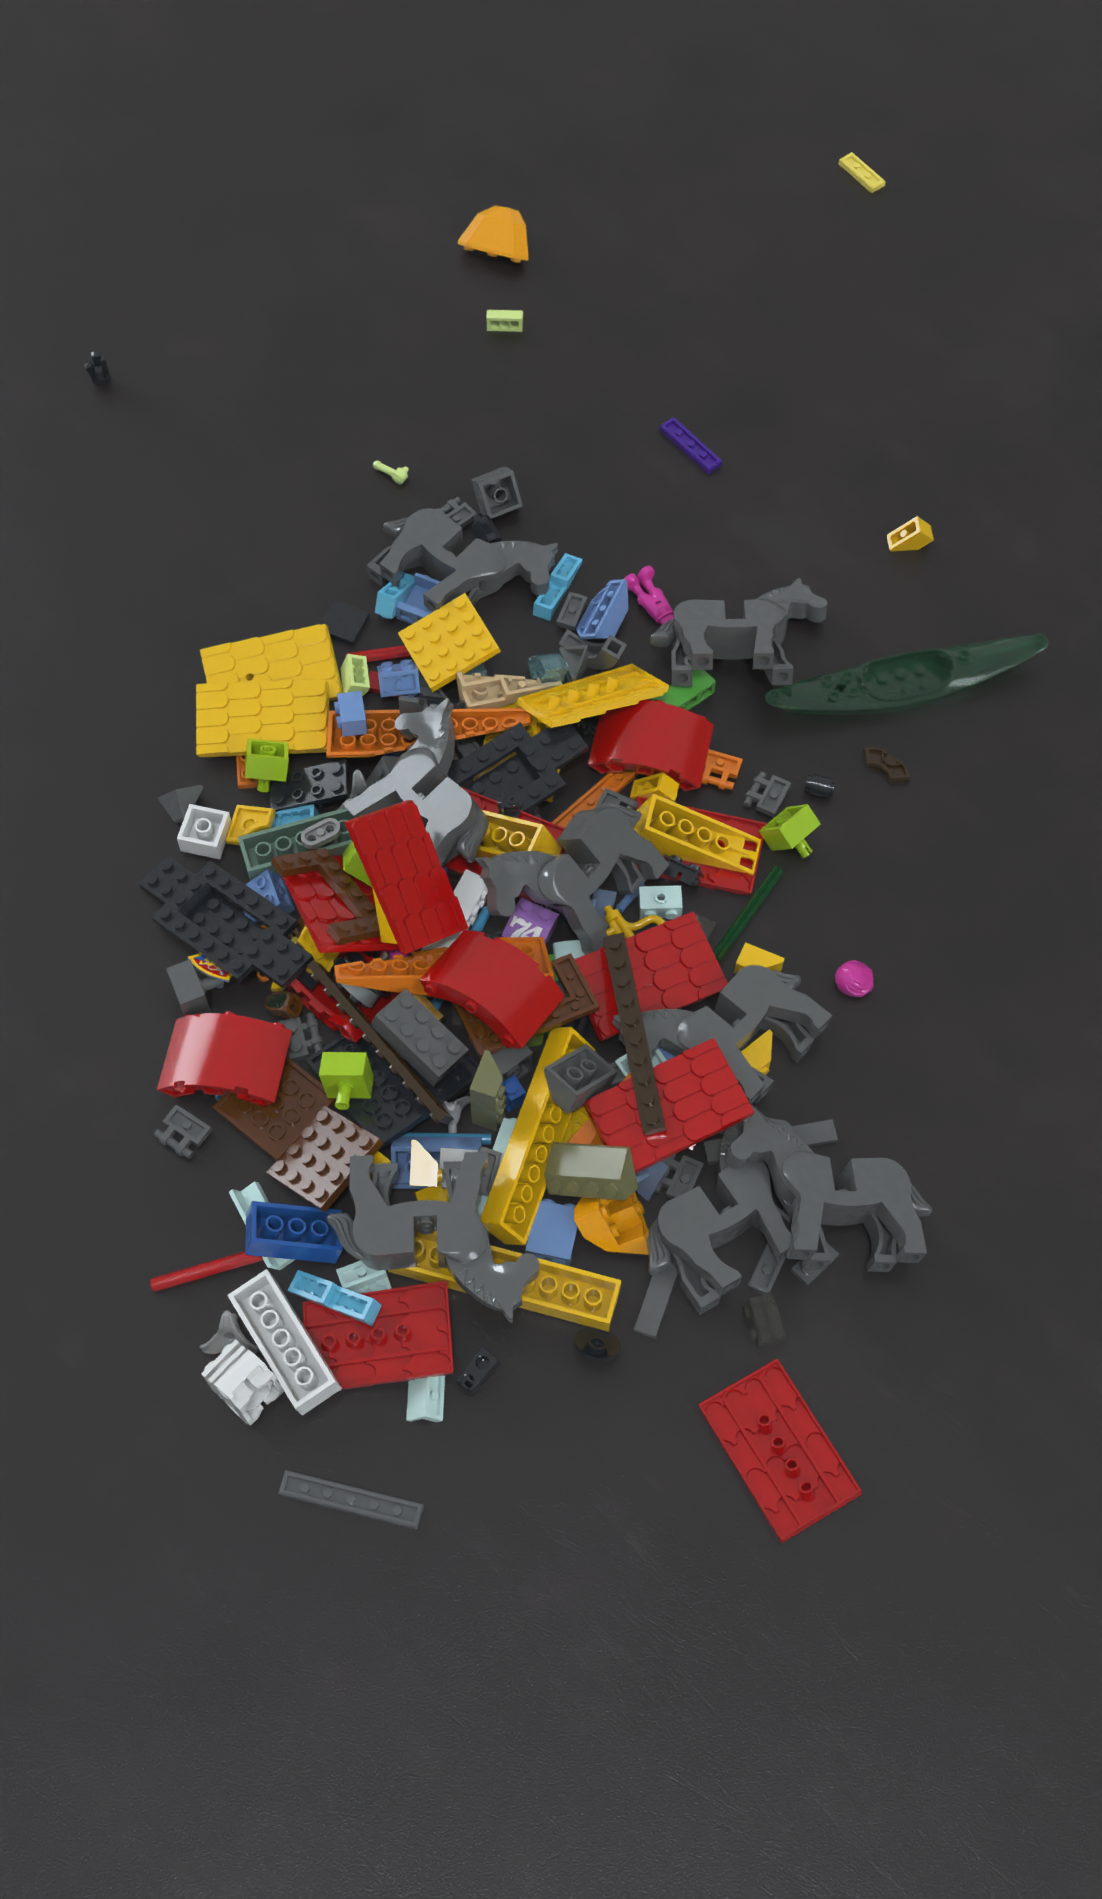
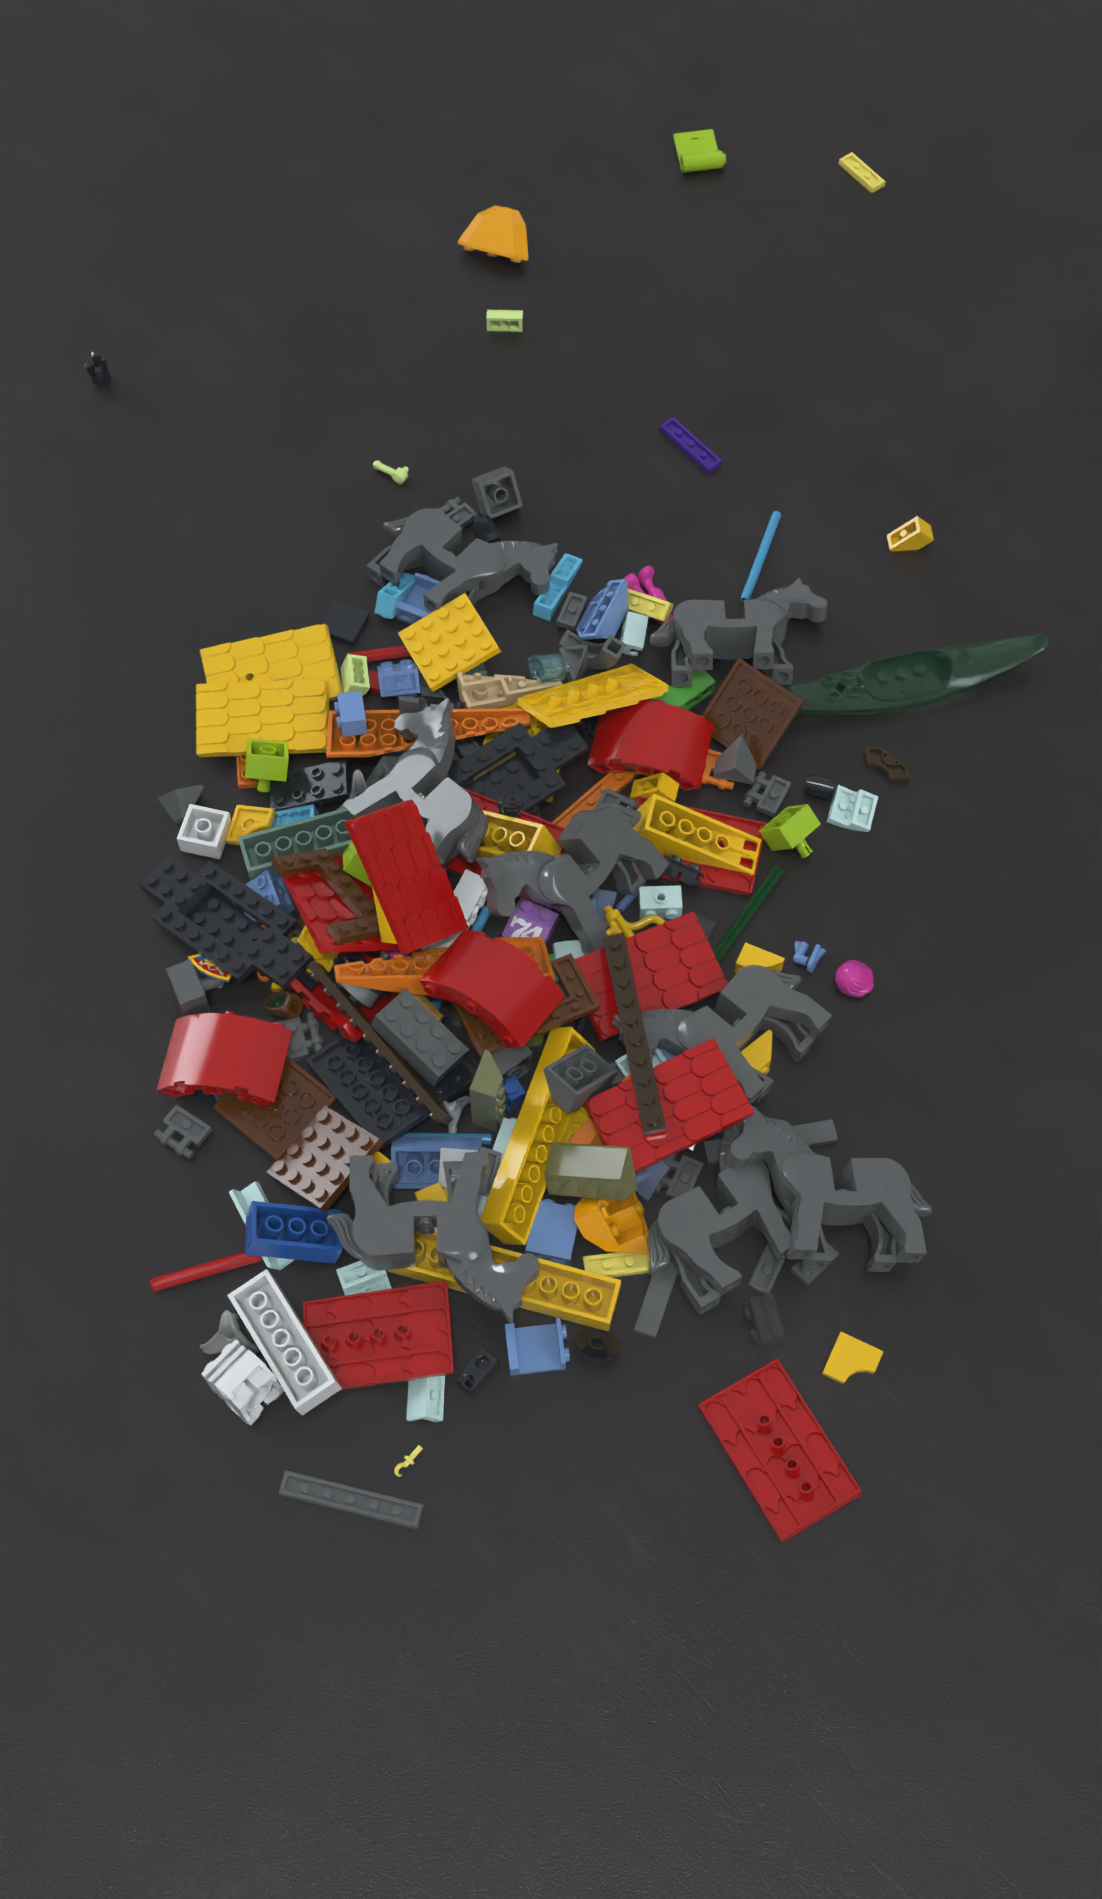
(319, 833): light grey plate -> none
(335, 1297): medium azure slope -> none
(346, 1076): lime brick -> none
(408, 1460): none -> light yellow hand
(424, 1168): slope -> none
(536, 1348): none -> medium blue panel
(617, 1264): none -> light yellow tile
(634, 632): none -> light aqua hinge
(649, 605): none -> light yellow tile
(698, 151): none -> lime door
(736, 763): none -> dark grey slope
(753, 707): none -> reddish brown plate
(760, 557): none -> dark azure piece
(810, 962): none -> medium blue piece
(851, 1357): none -> yellow tile
(852, 809): none -> light aqua slope

